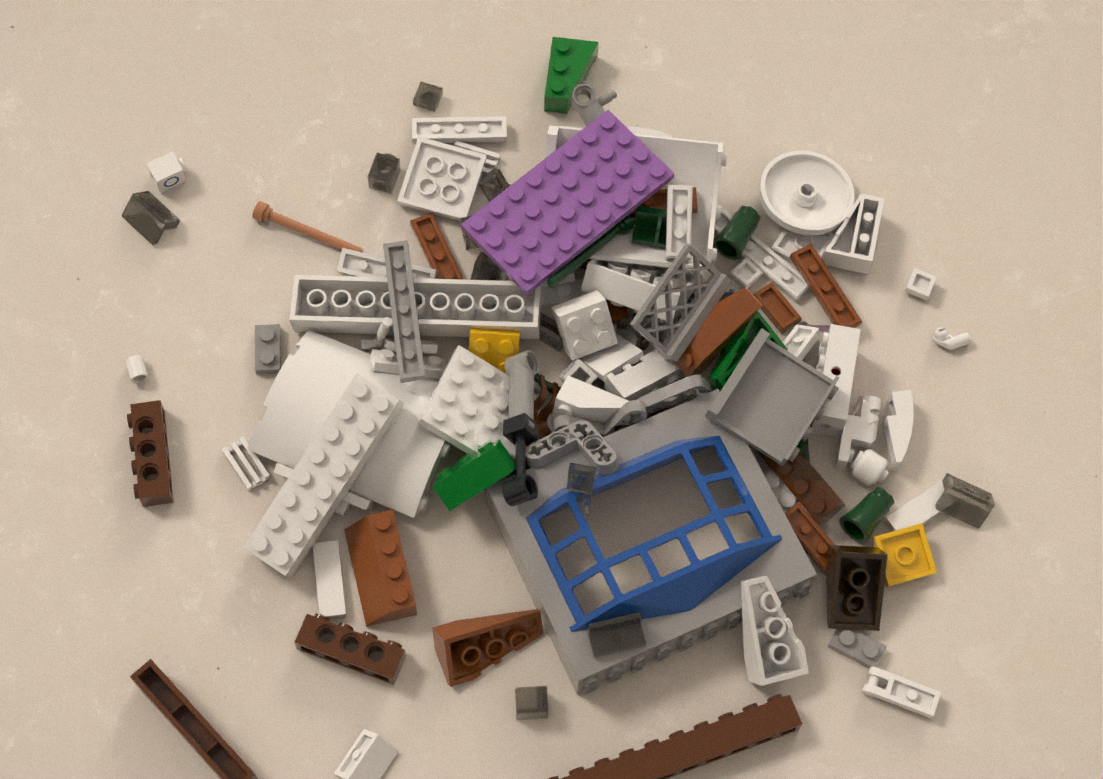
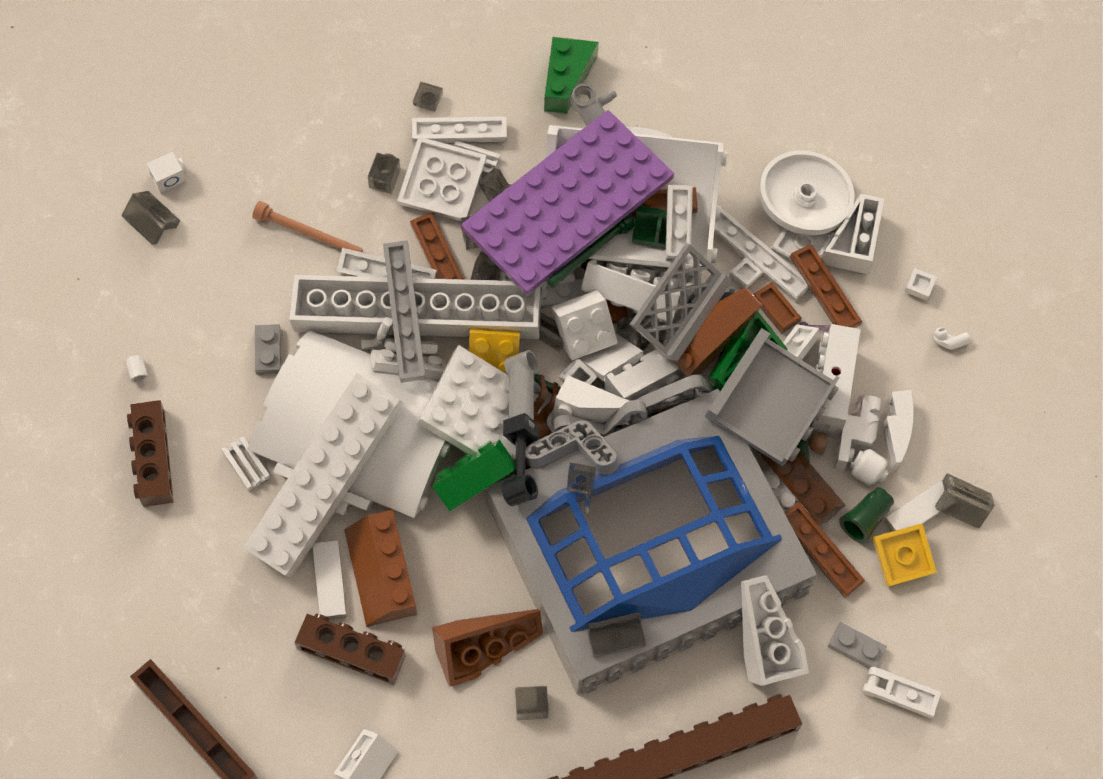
(737, 233): dark green plant -> none
(818, 442): none -> medium nougat hinge
(855, 587): dark brown slope -> none

